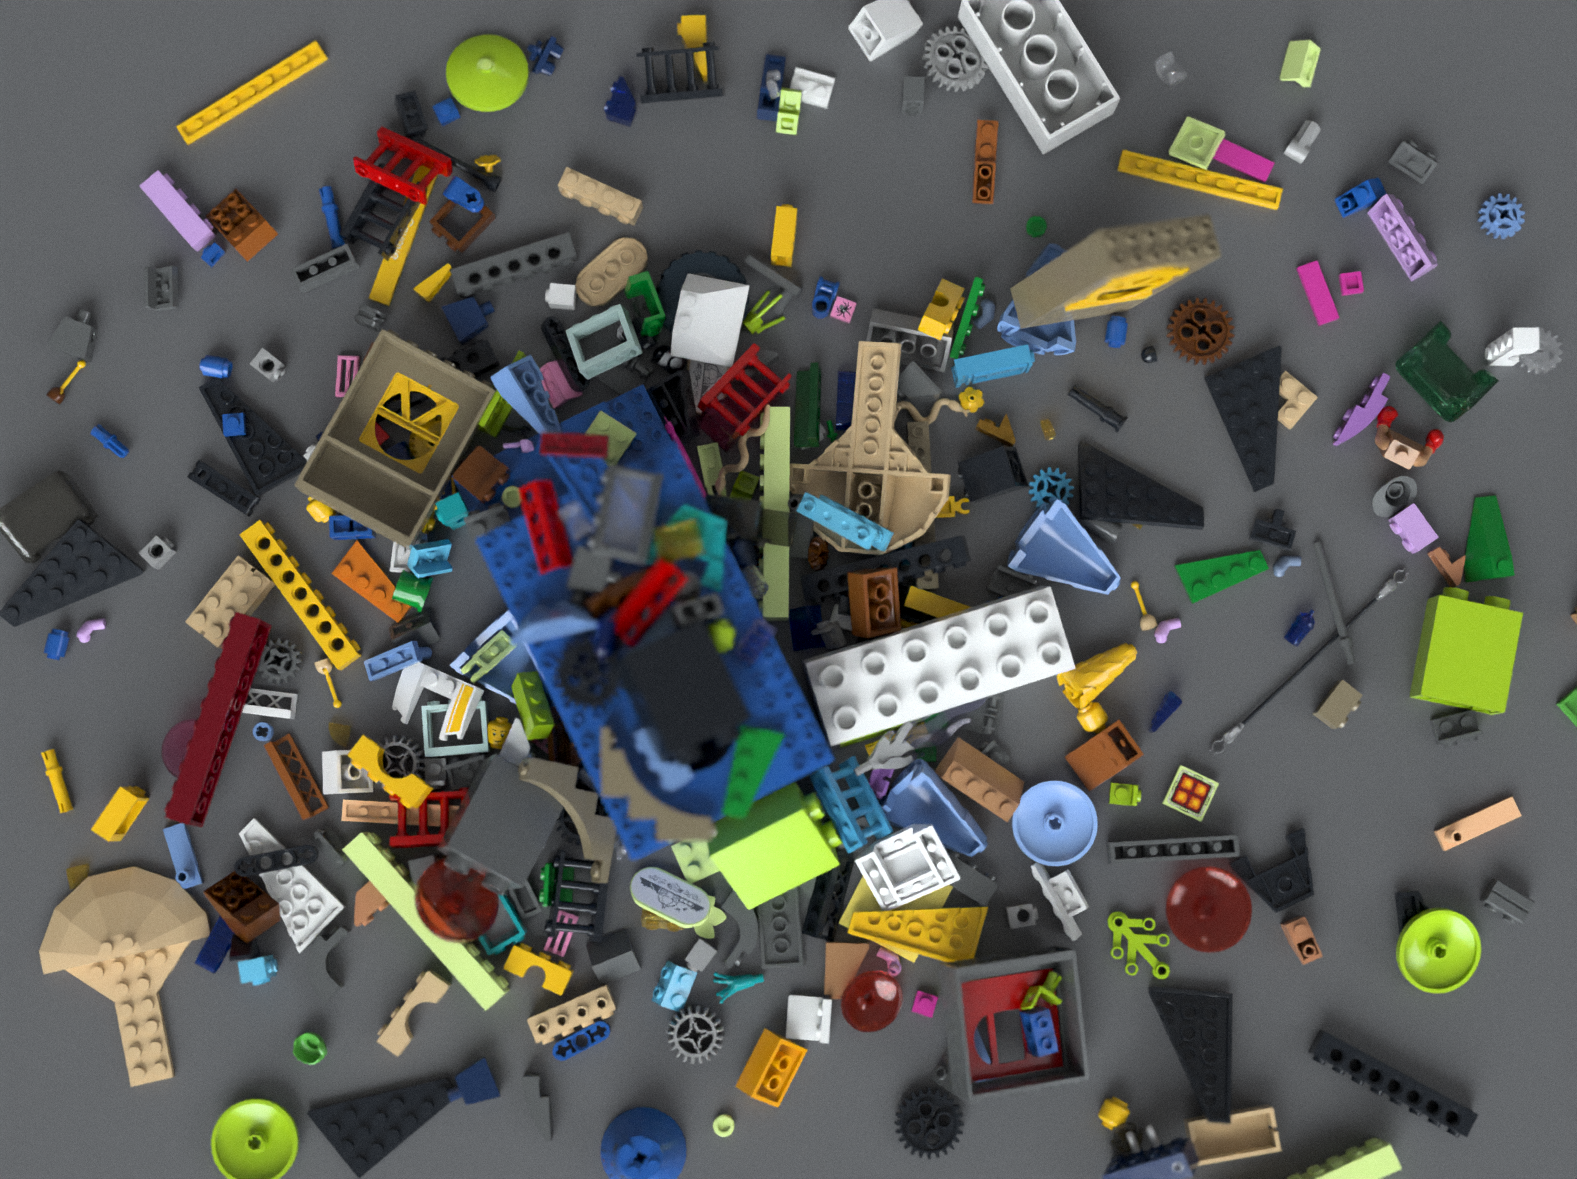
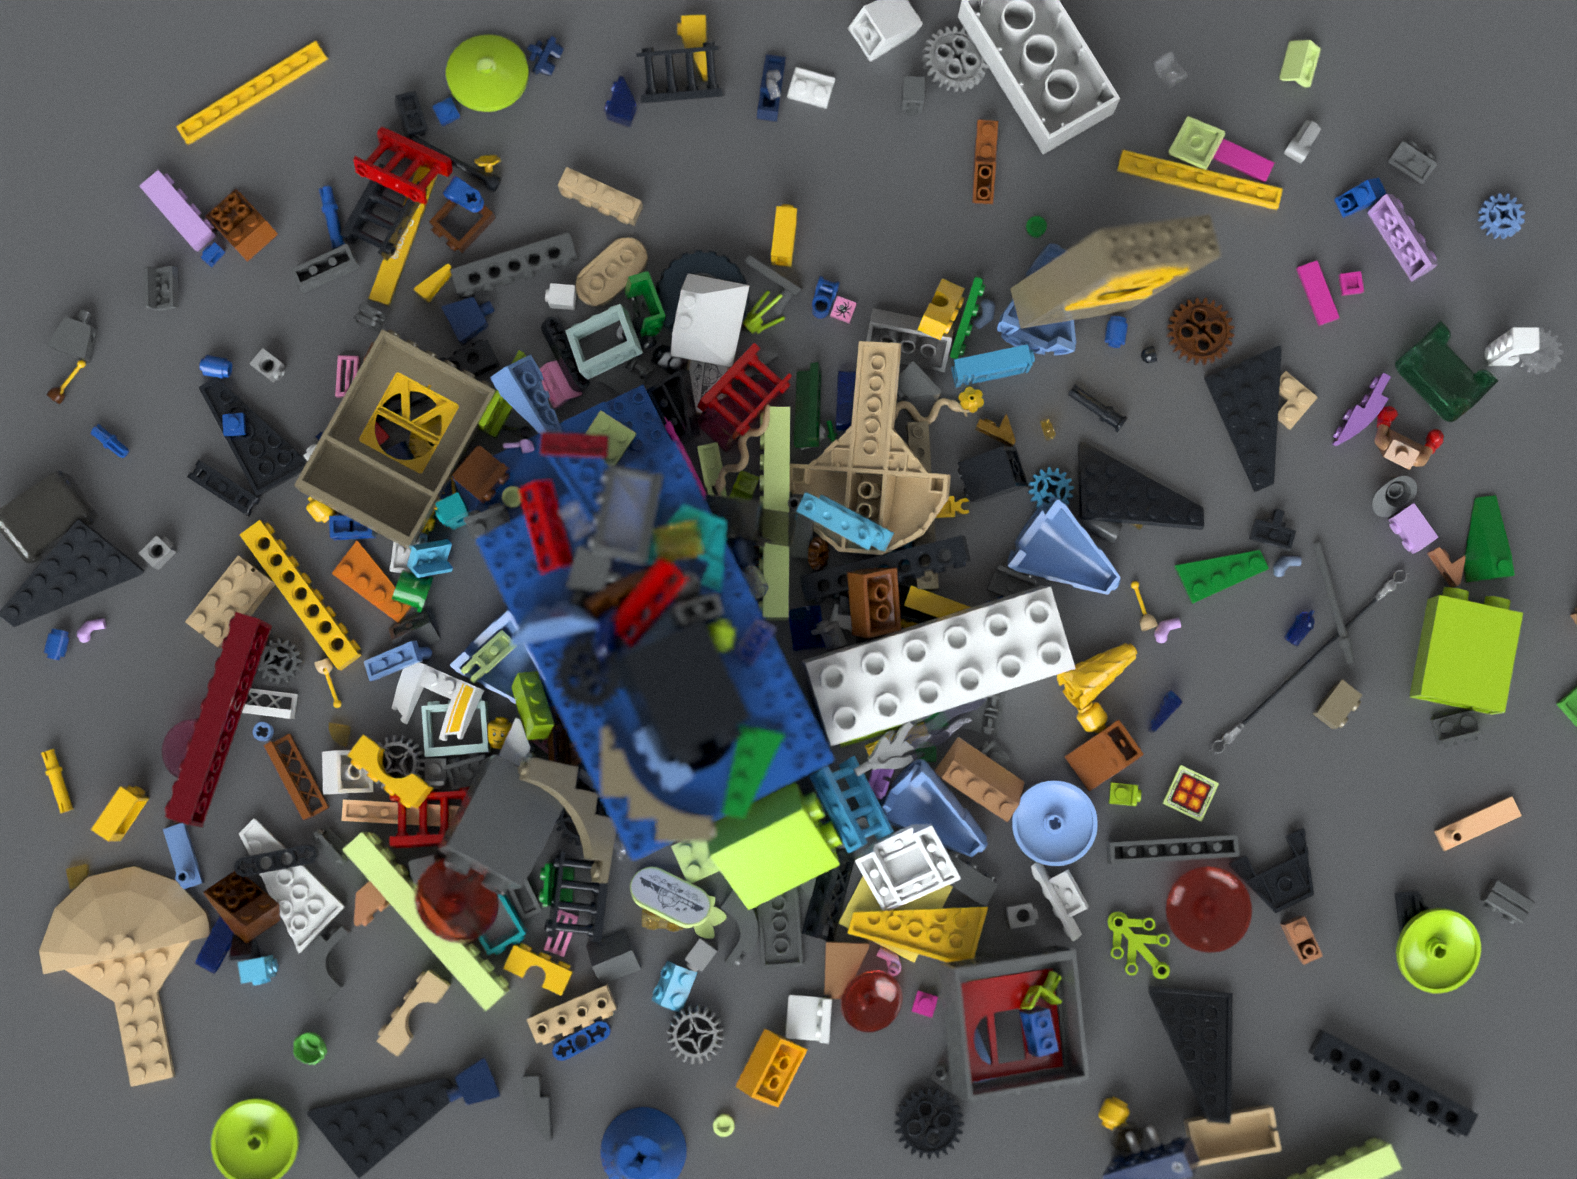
(736, 983): teal piece -> none
(789, 111): slope -> none

